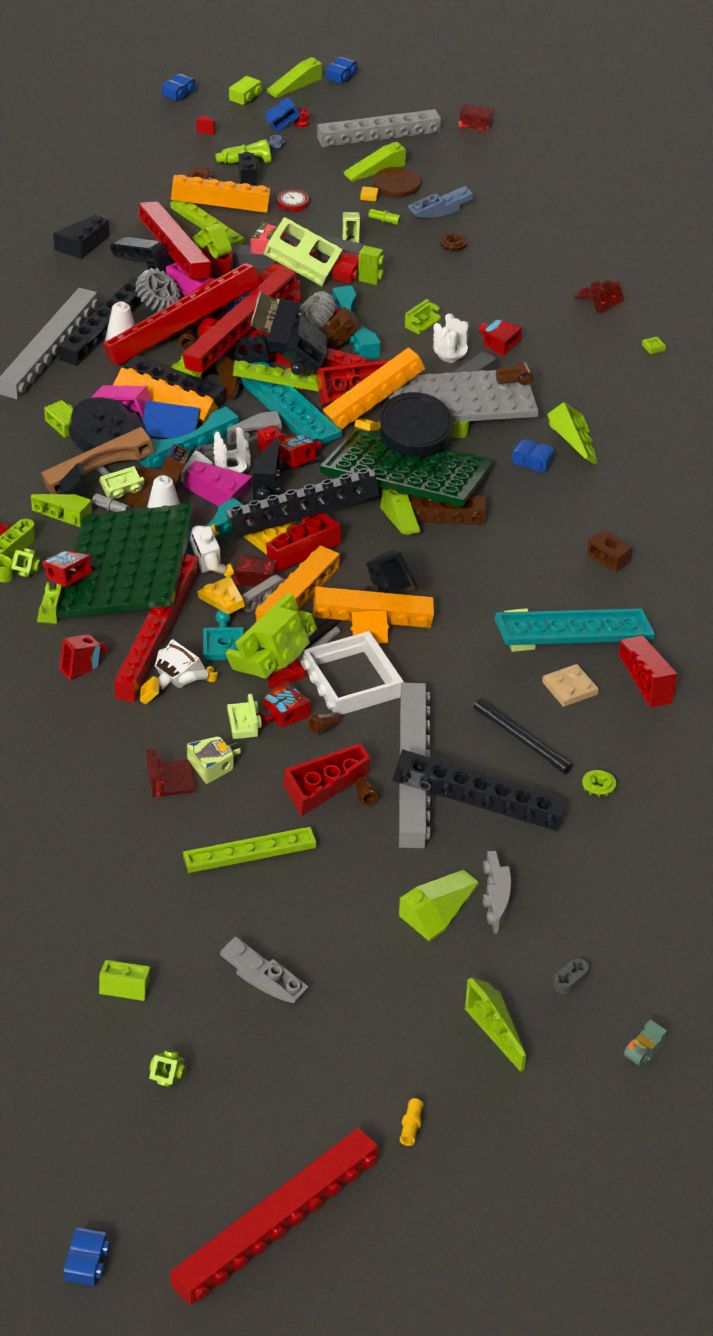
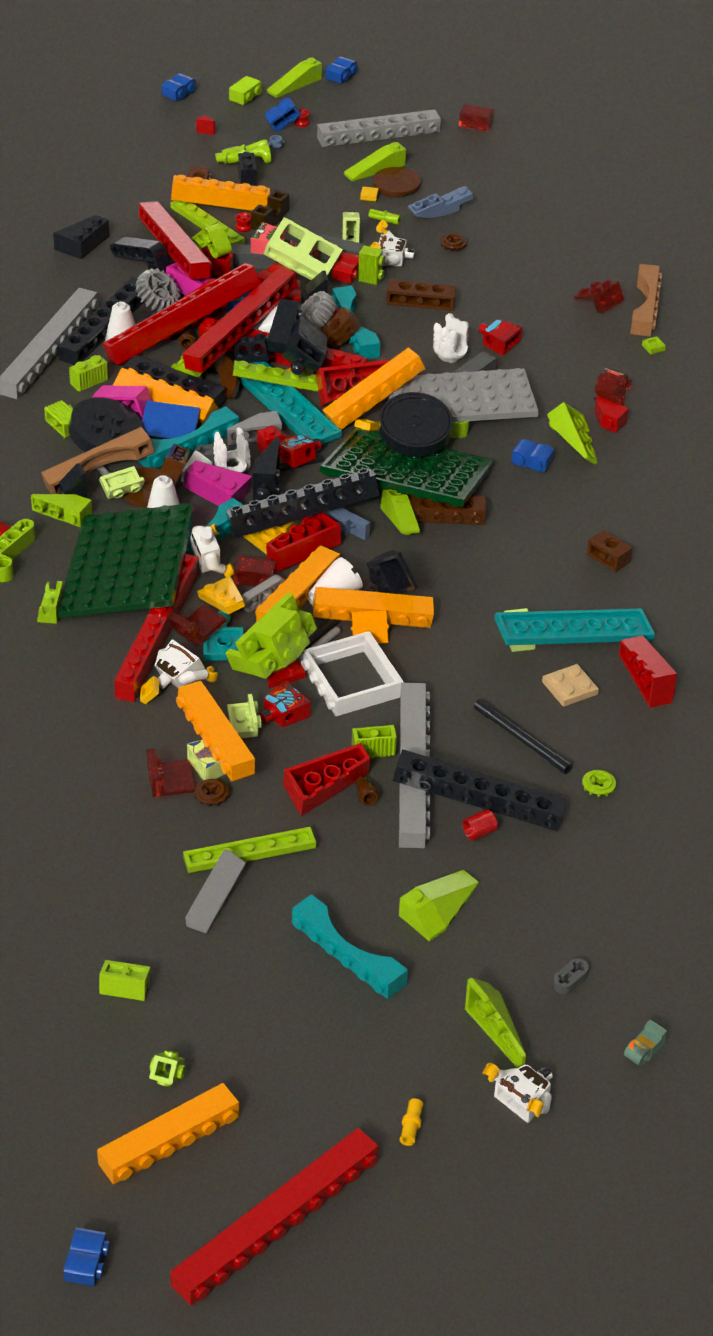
(26, 562): lime brick -> none
(67, 567): red torso -> none
(80, 655): red torso -> none
(88, 373): none -> lime brick
(109, 504): light grey axle -> none
(168, 1133): none -> light orange brick
(198, 625): none -> clear red bracket
(211, 786): none -> reddish brown gear
(214, 892): none -> light grey slope
(216, 731): none -> light orange brick
(243, 222): none -> red wheel
(264, 312): dark tan hinge -> none
(264, 975): light grey slope -> none
(276, 208): none -> dark brown arch
(293, 200): tile -> none
(317, 284): none -> black slope
(322, 722): reddish brown cone -> none
(338, 576): none -> white cone
(349, 522): none -> sand blue slope
(376, 740): none -> lime brick
(378, 971): none -> teal arch
(393, 248): none -> white torso
(421, 295): none -> reddish brown brick
(422, 317): lime hinge -> none
(480, 824): none -> red piece
(497, 891): light grey slope -> none
(519, 373): reddish brown piece -> none
(522, 1089): none -> white torso
(610, 414): none -> red slope
(613, 386): none -> clear red brick
(645, 316): none -> medium nougat arch

